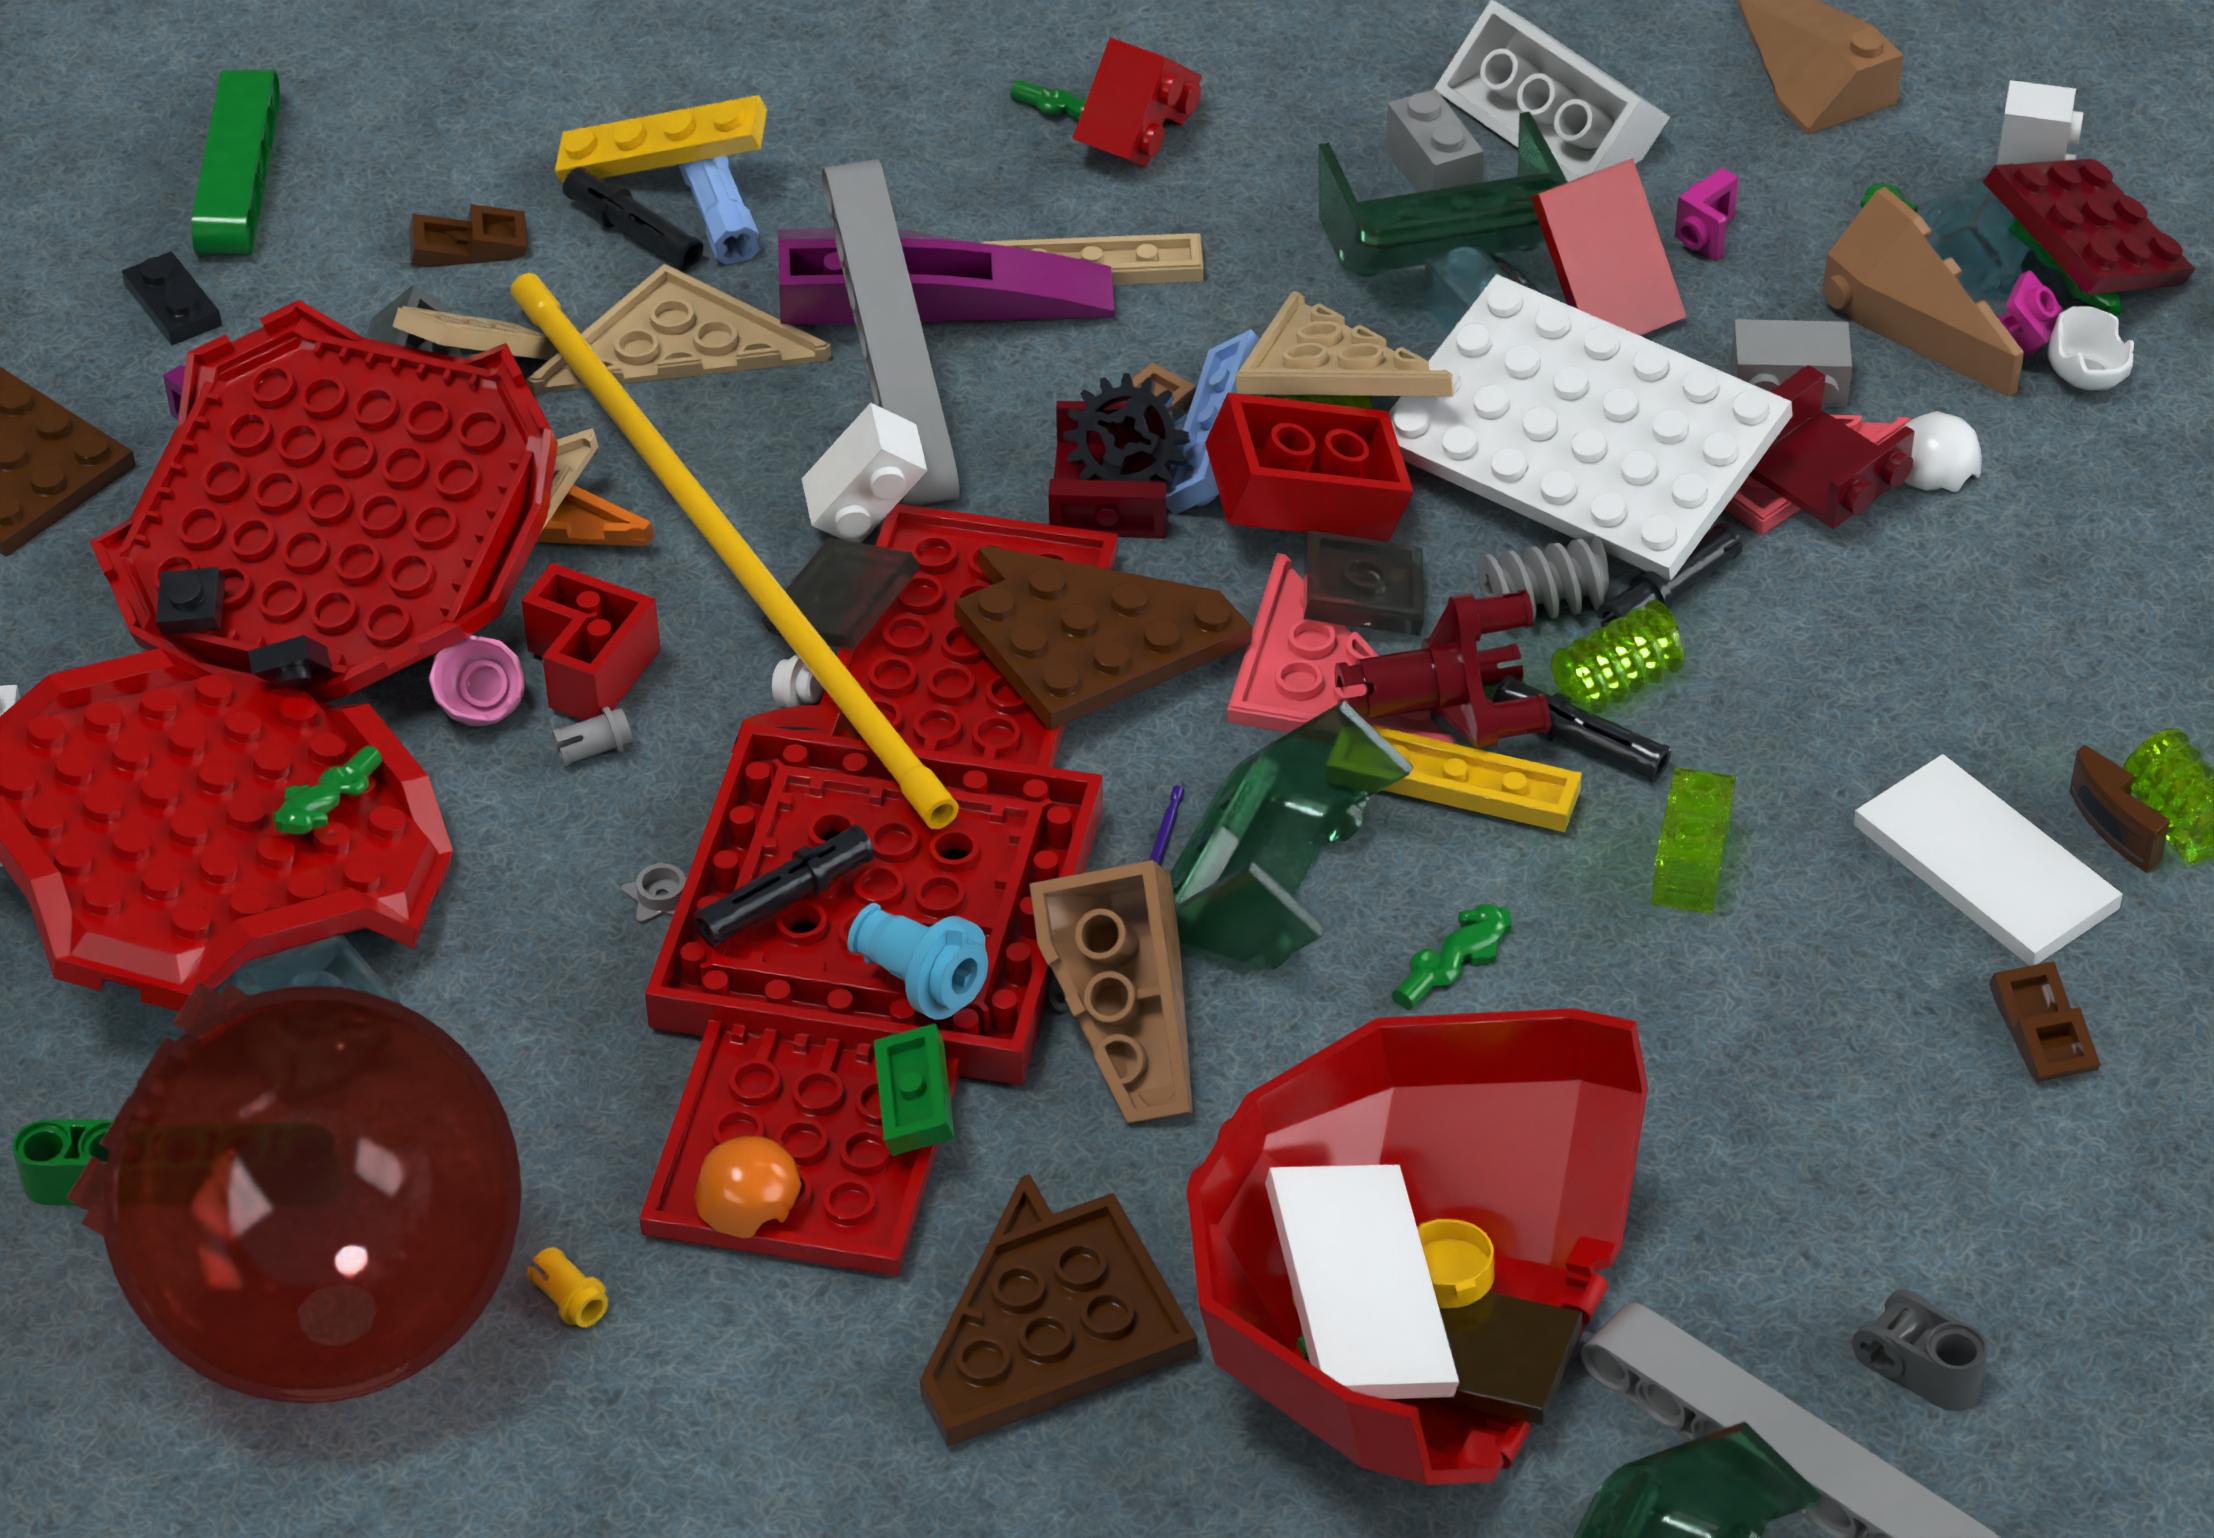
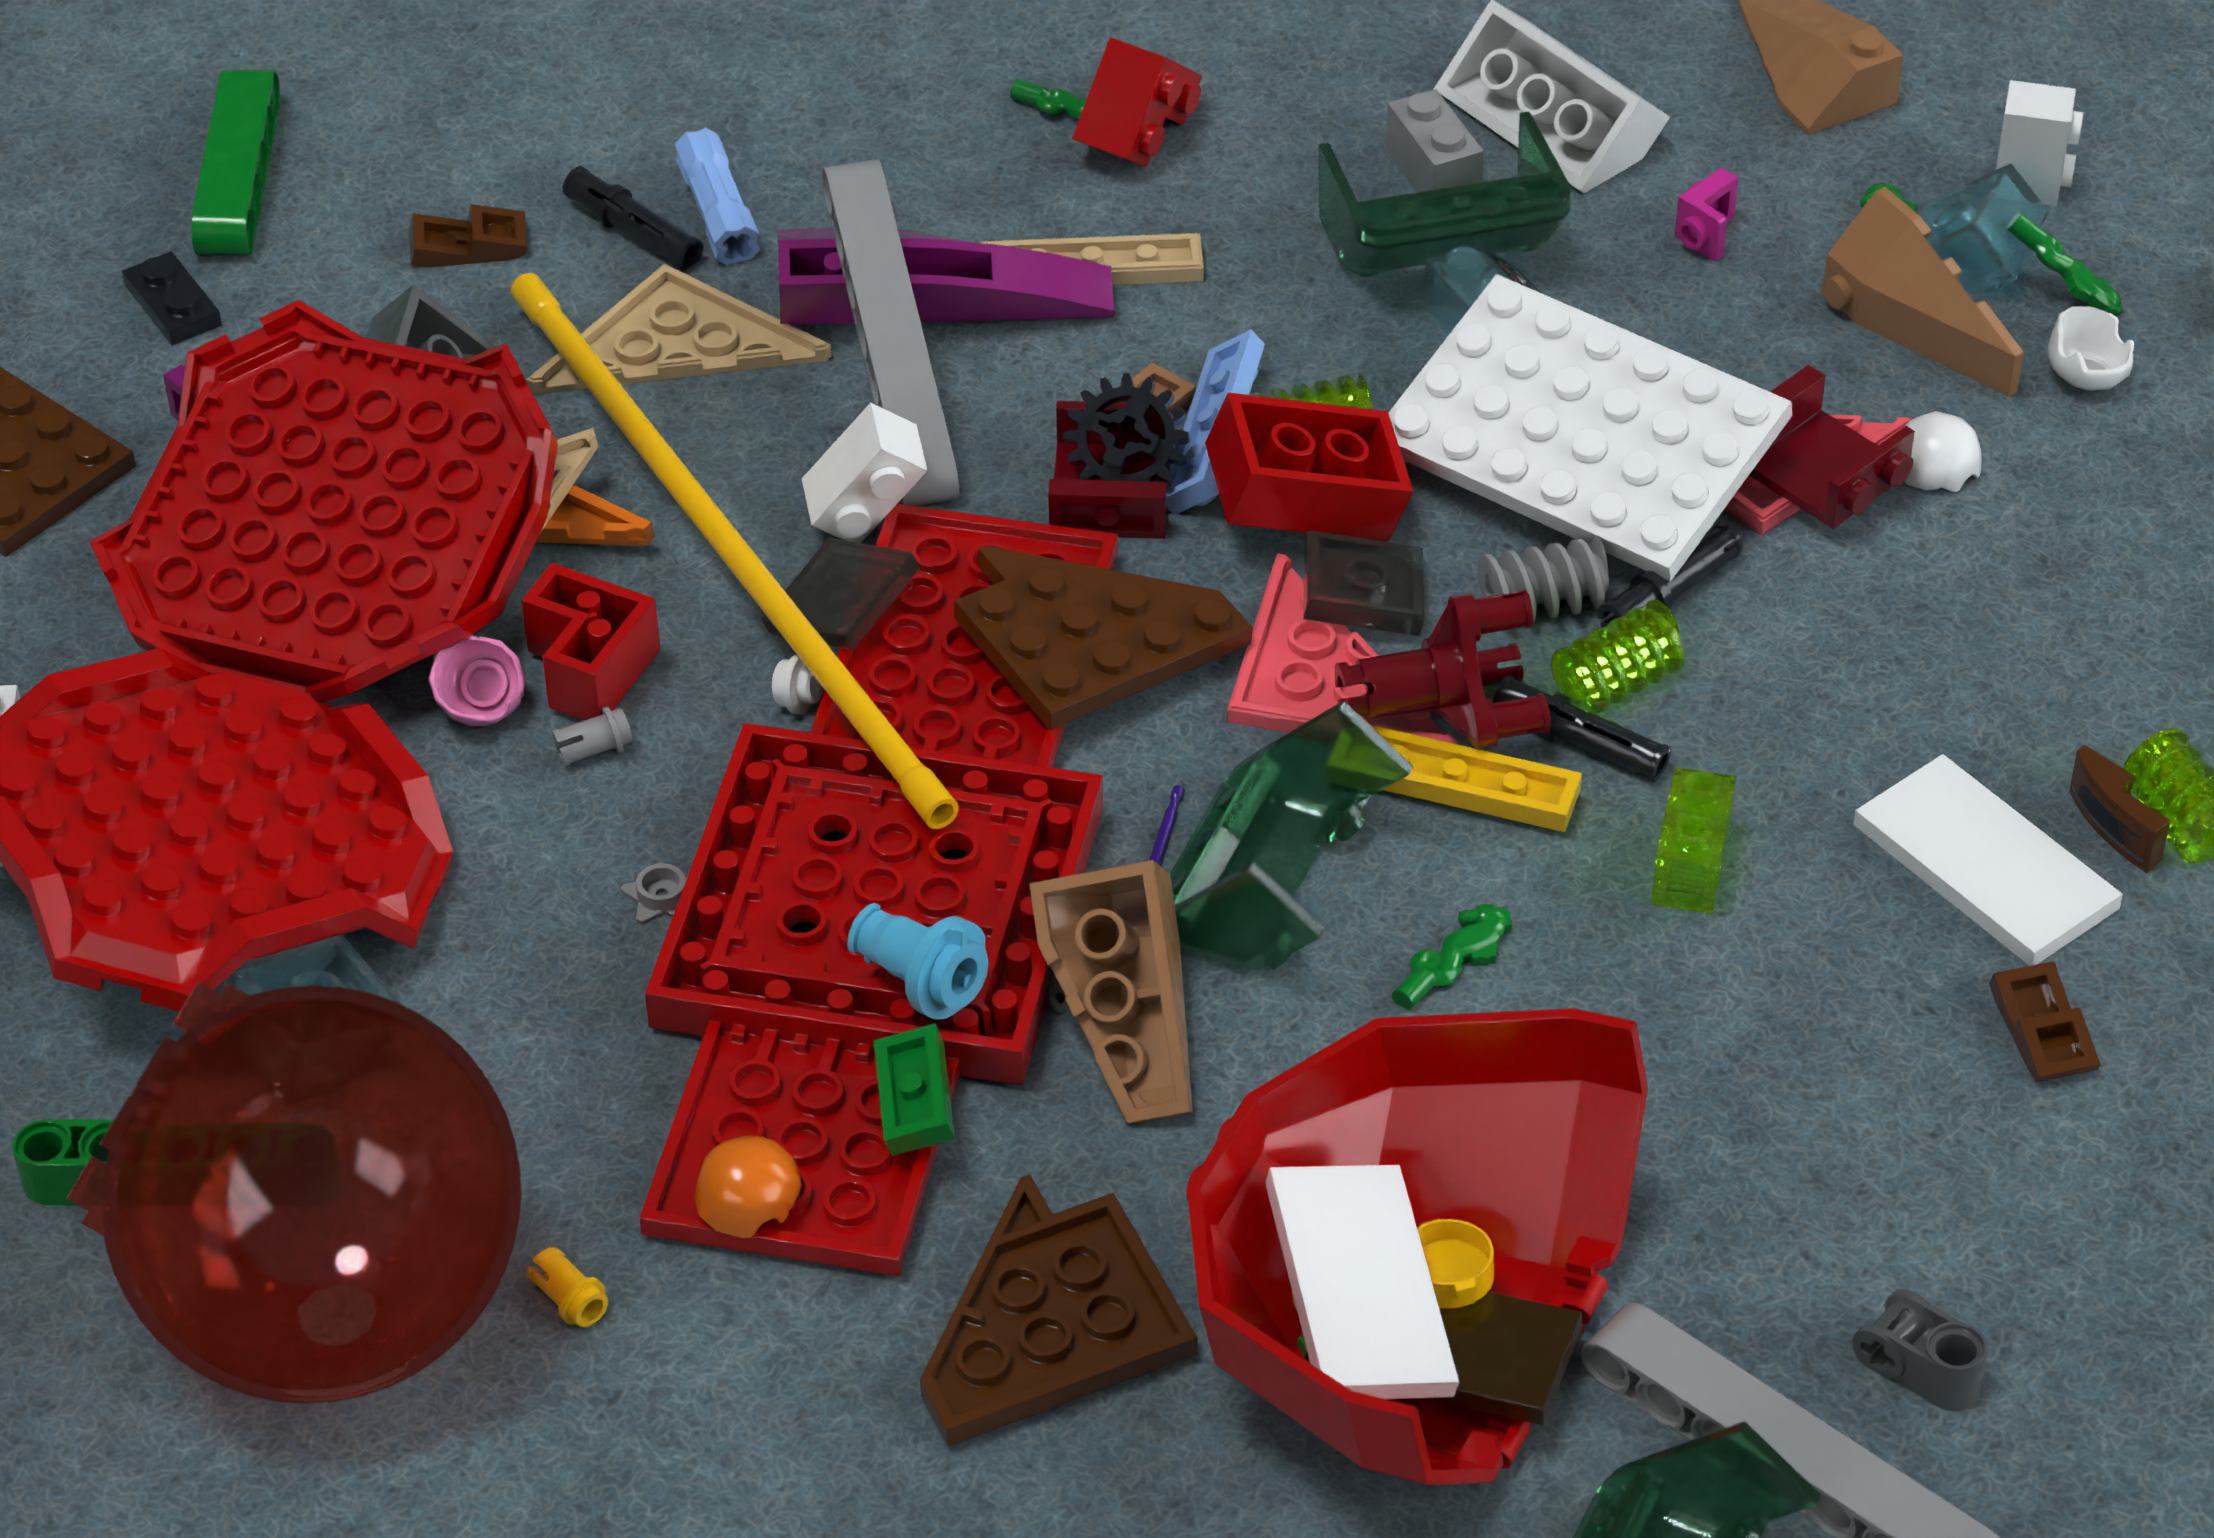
(190, 601): black plate -> none
(290, 661): black plate -> none
(307, 806): green animal -> none
(472, 332): tan tile -> none
(664, 139): yellow plate -> none
(804, 874): black pin -> none
(807, 718): red sticker -> none
(1317, 354): tan tile -> none
(1609, 249): tile -> none
(1775, 350): light grey brick -> none
(2031, 313): dark pink bracket -> none
(2089, 225): dark red plate -> none

